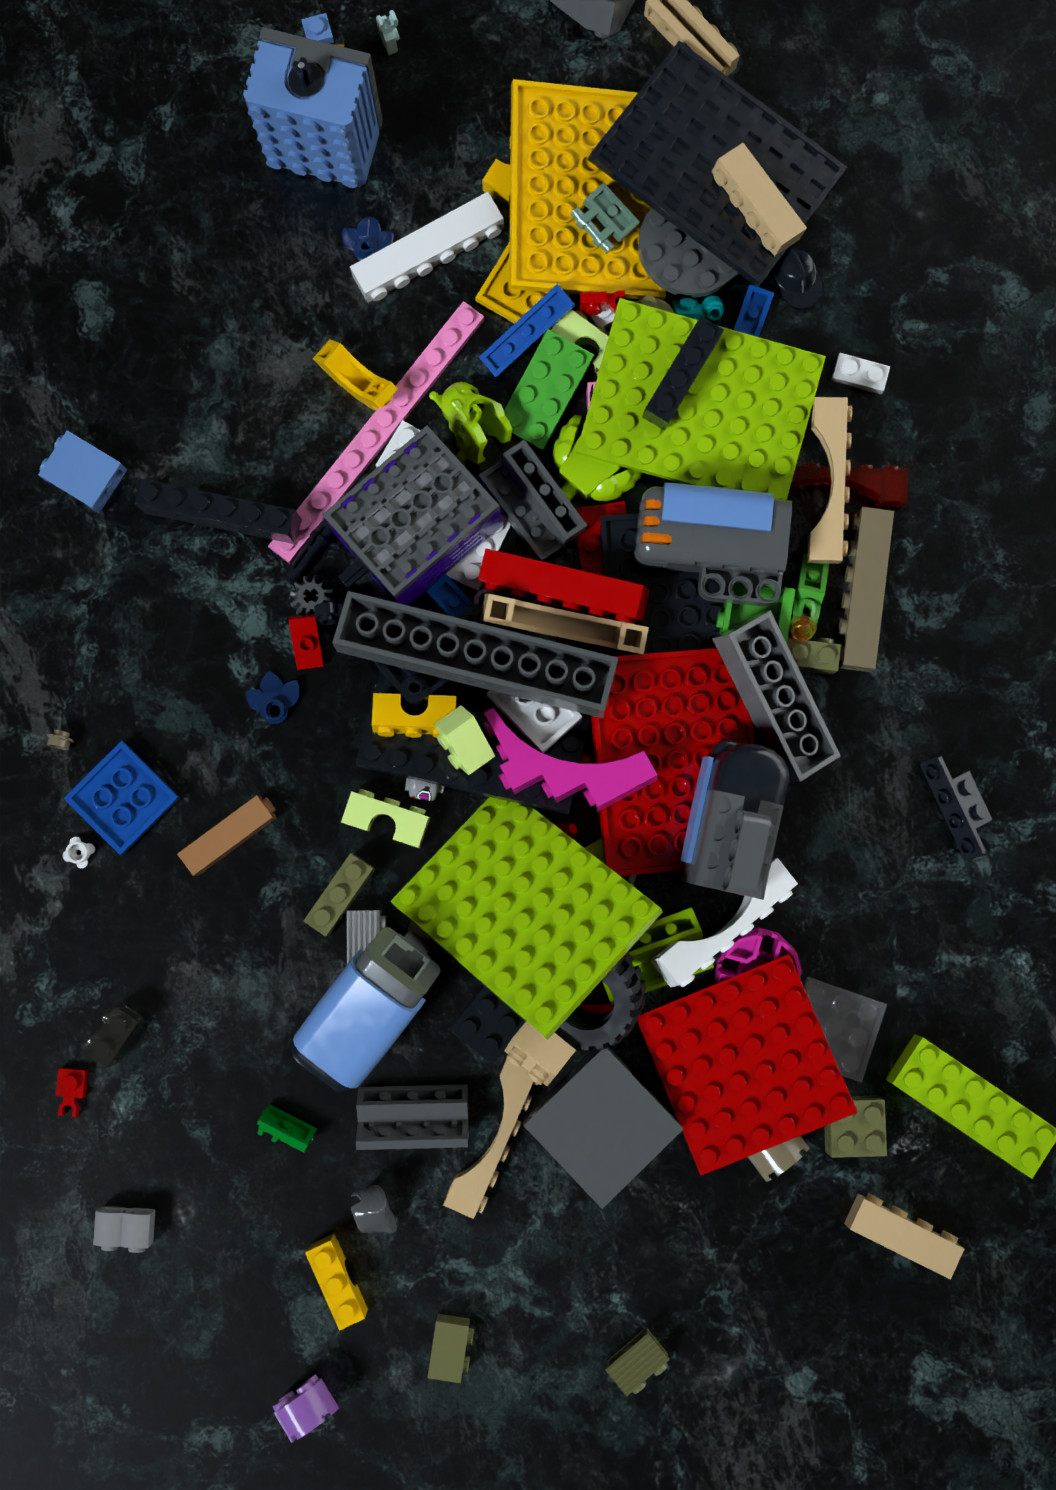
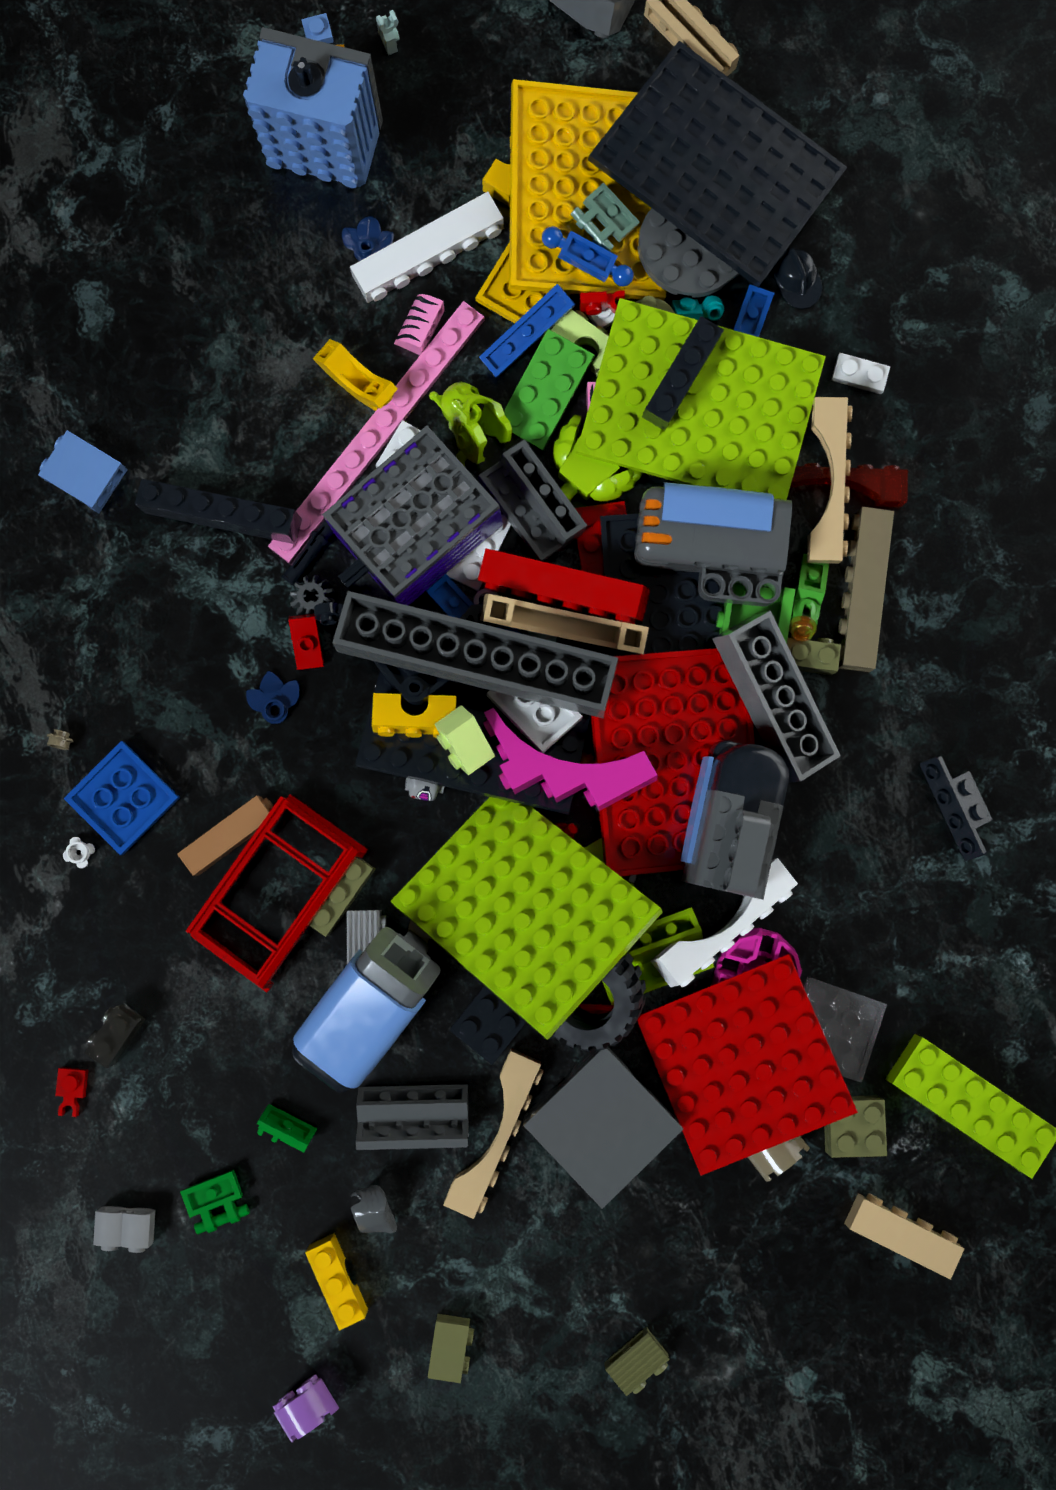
(212, 1194): none -> green plate
(330, 880): none -> red piece
(363, 809): yellowish green arch -> none
(420, 323): none -> bright pink brick
(537, 1054): tan brick -> none
(587, 256): none -> blue plate
(758, 199): tan brick -> none

